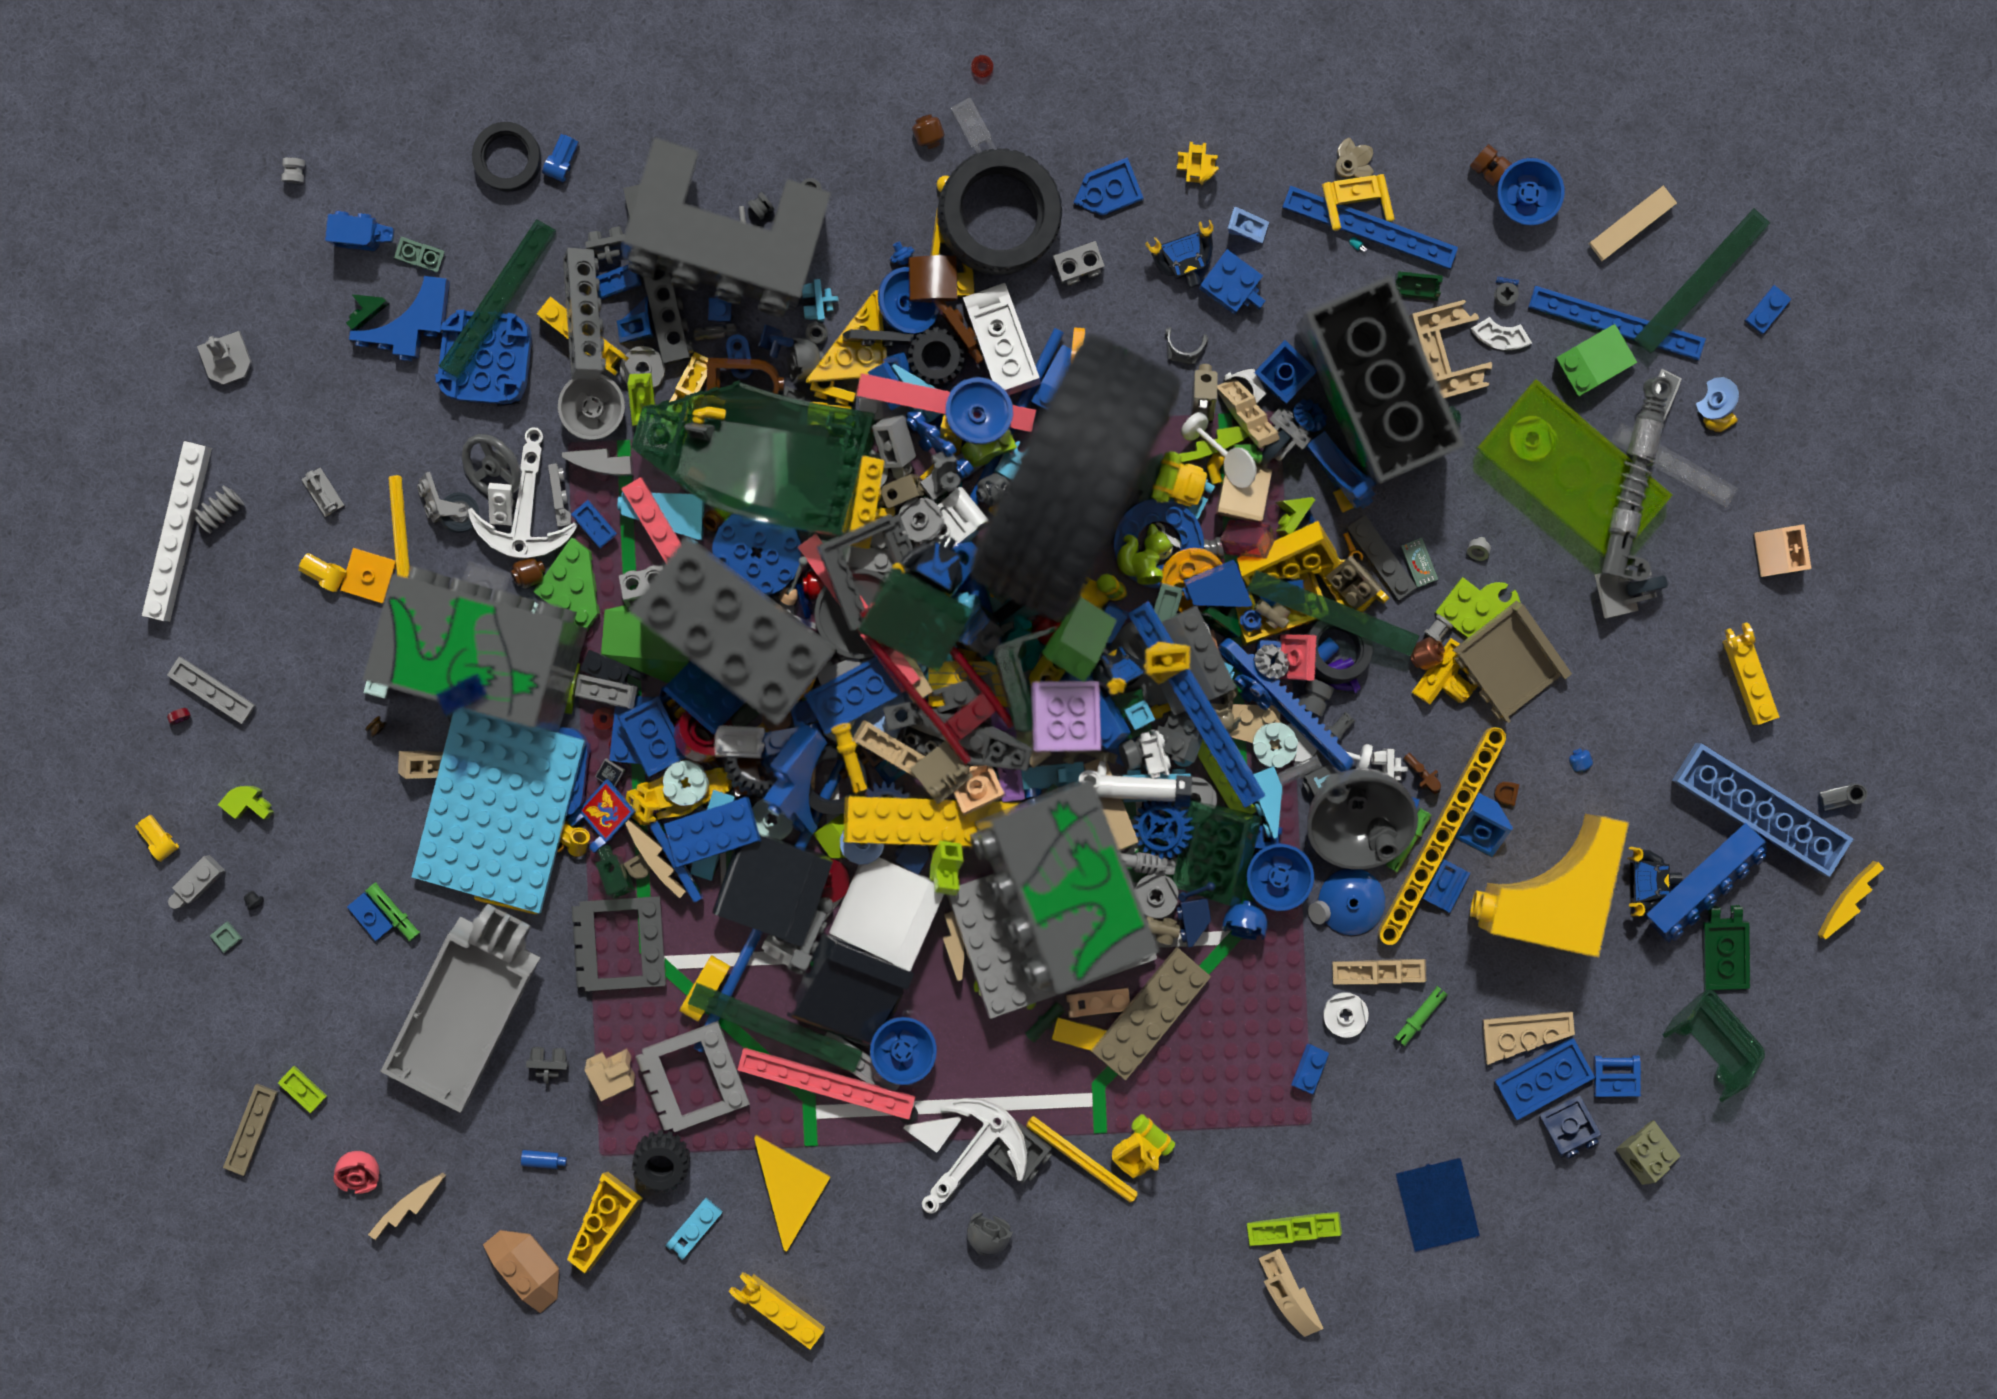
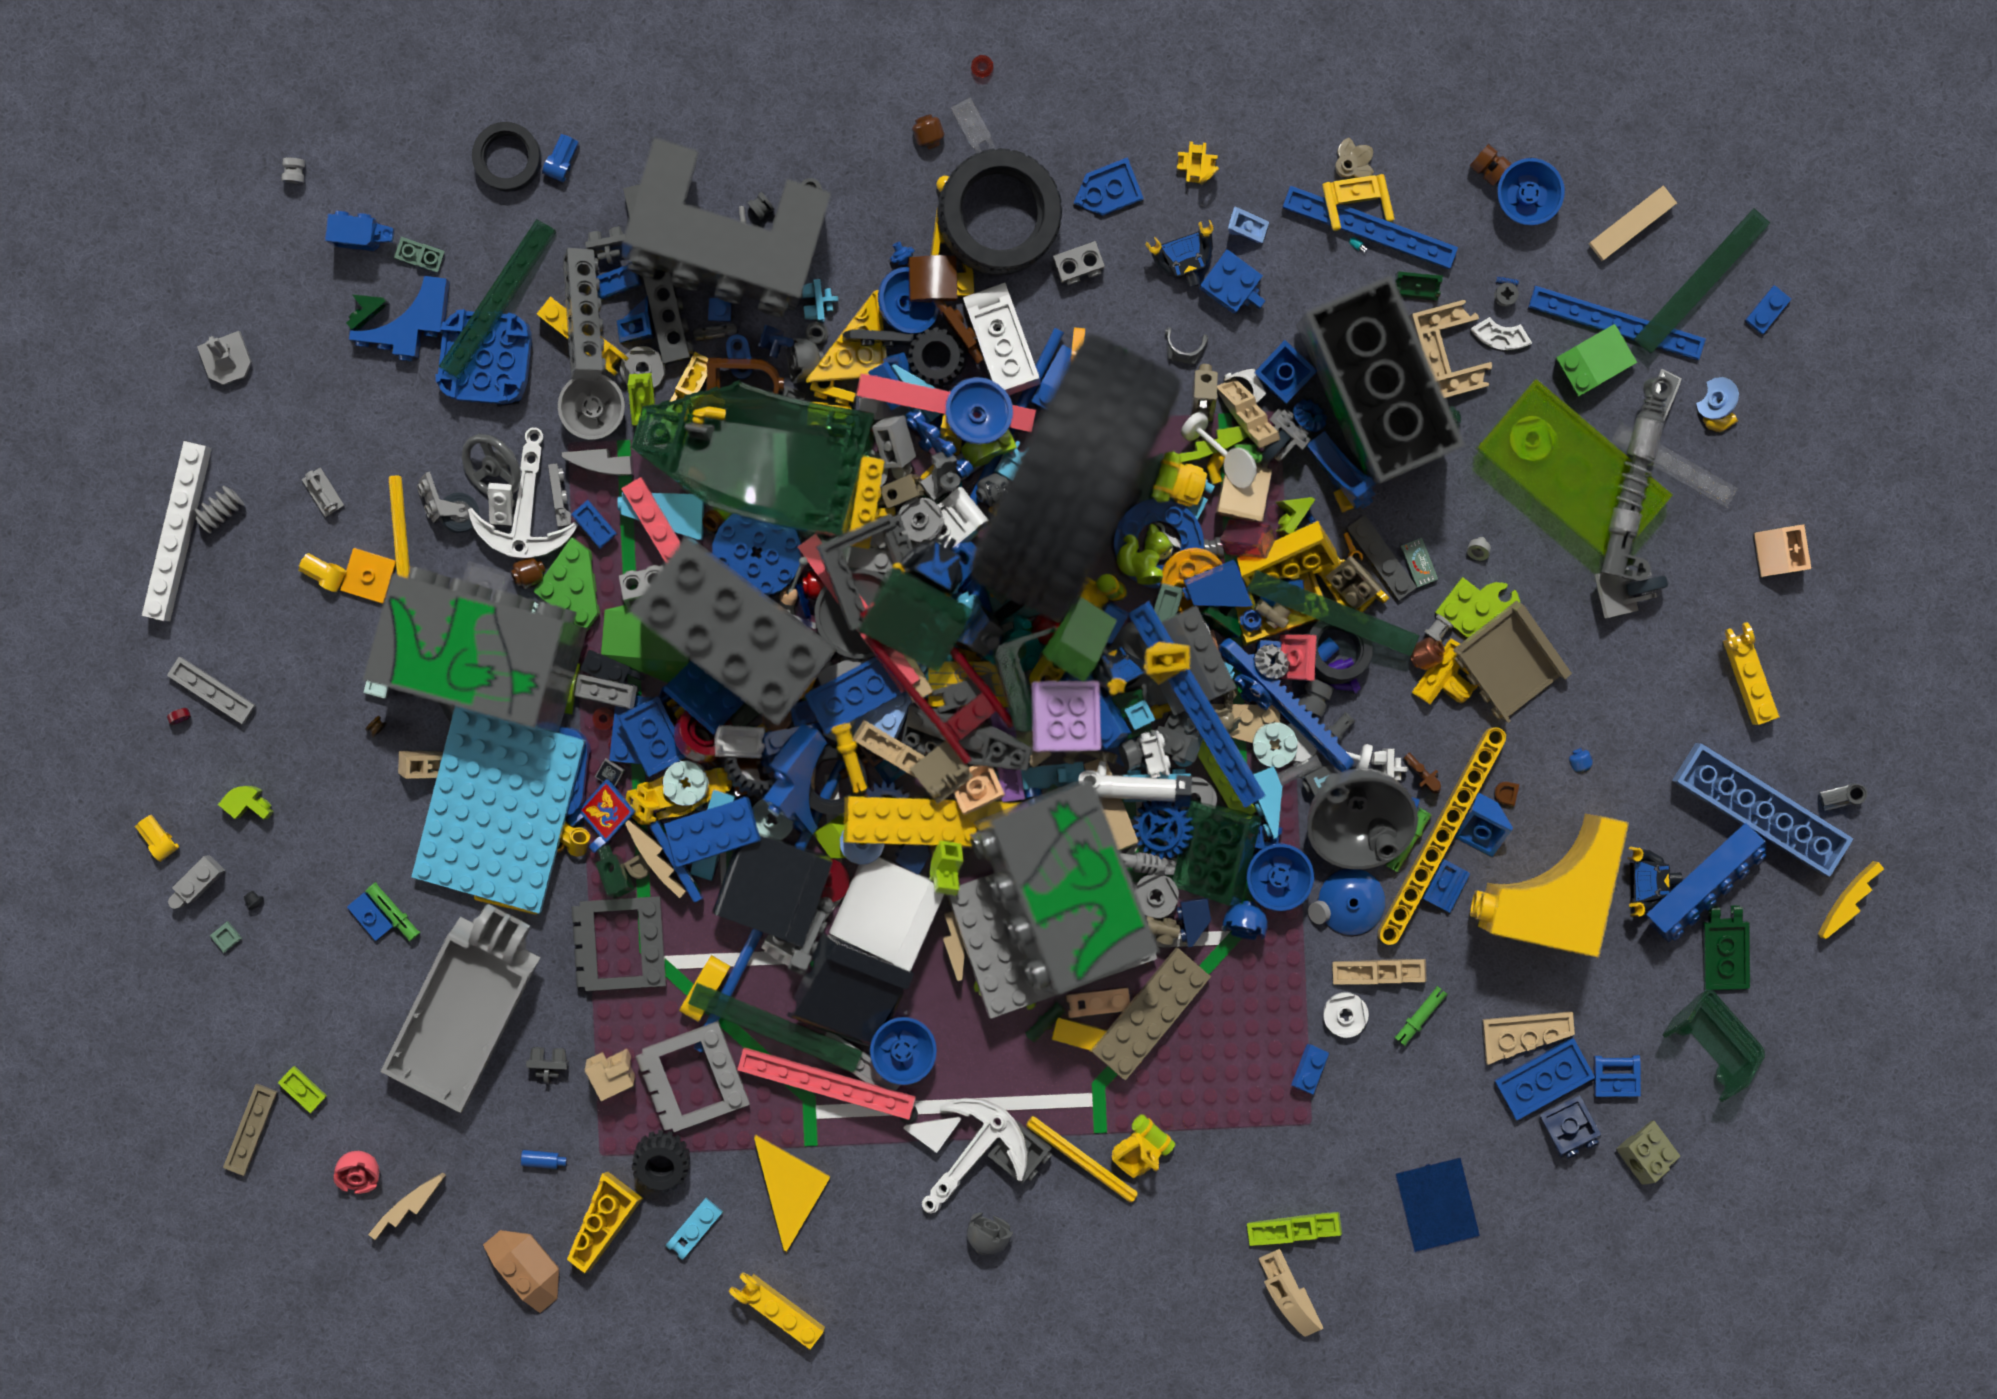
(461, 694): clear blue slope -> none
(891, 712): dark grey brick -> none
(1184, 896): dark blue hinge -> none

